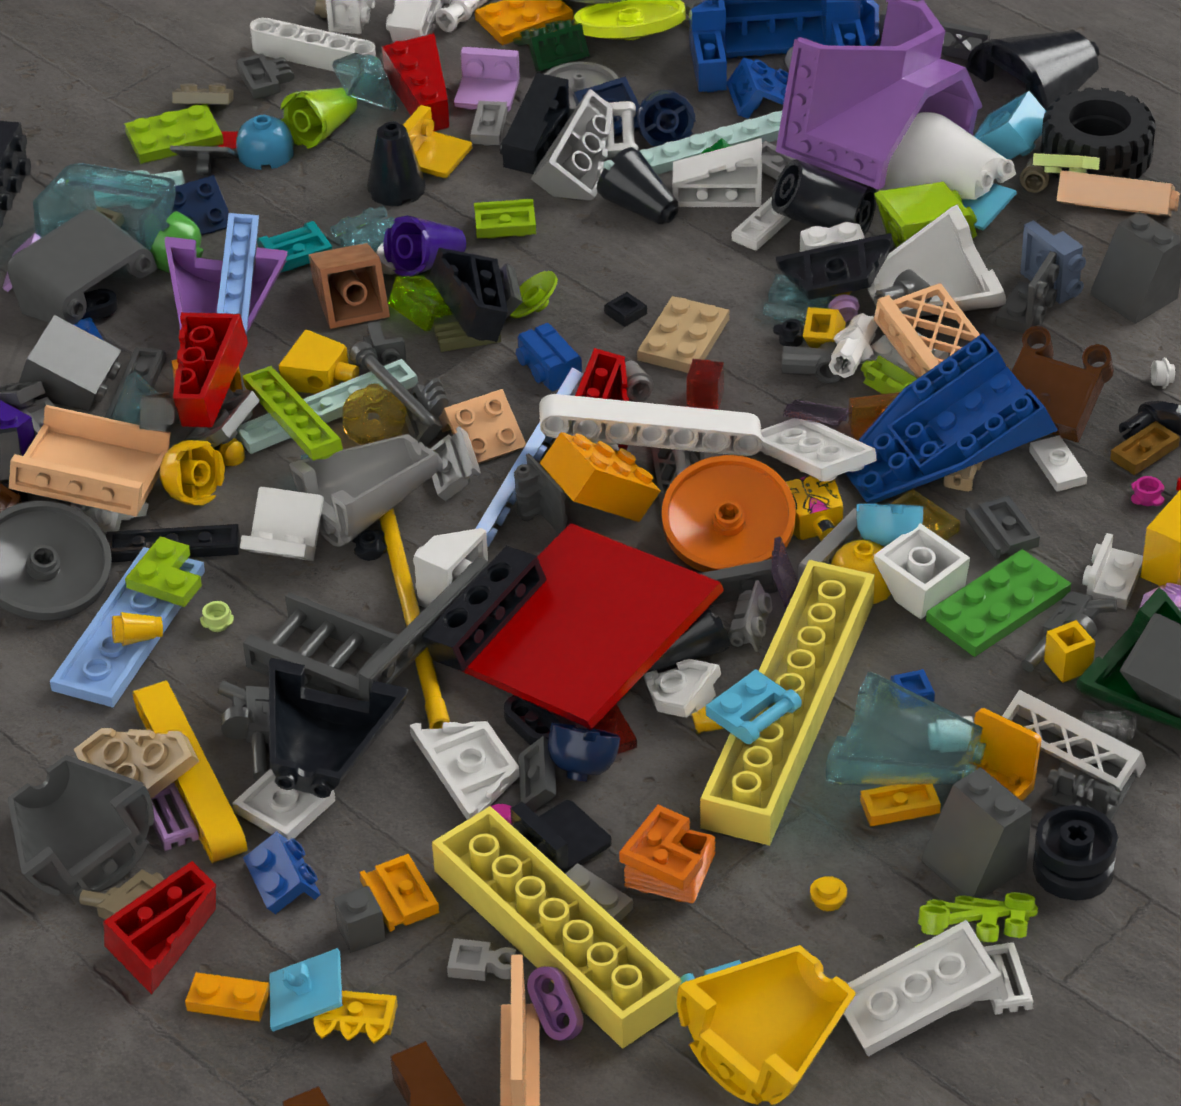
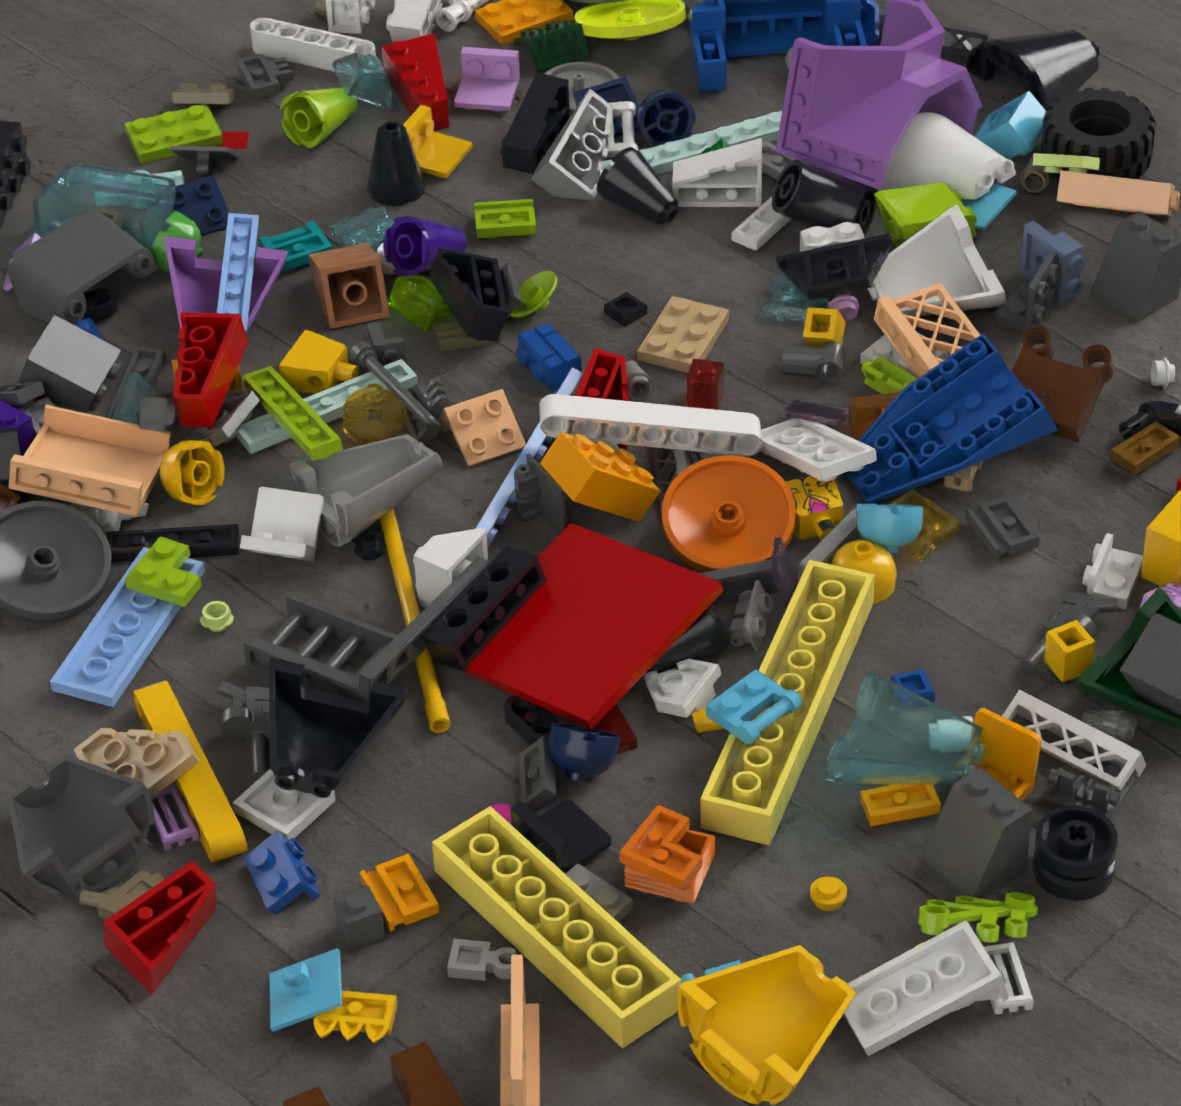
(135, 628): yellow cone -> none
(227, 996): light orange plate -> none
(232, 452): yellow hinge -> none
(264, 142): dark azure cylinder -> none
(458, 464): light grey plate -> none
(468, 762): white wing -> none
(489, 123): light grey plate -> none
(554, 1005): medium lavender plate -> none
(754, 81): blue bracket -> none
(790, 332): black plate -> none
(853, 345): white piece -> none
(905, 284): dark grey pin -> none
(922, 569): white slope -> none
(998, 602): bright green plate -> none
(1058, 463): white plate -> none
(1147, 491): dark pink plate -> none

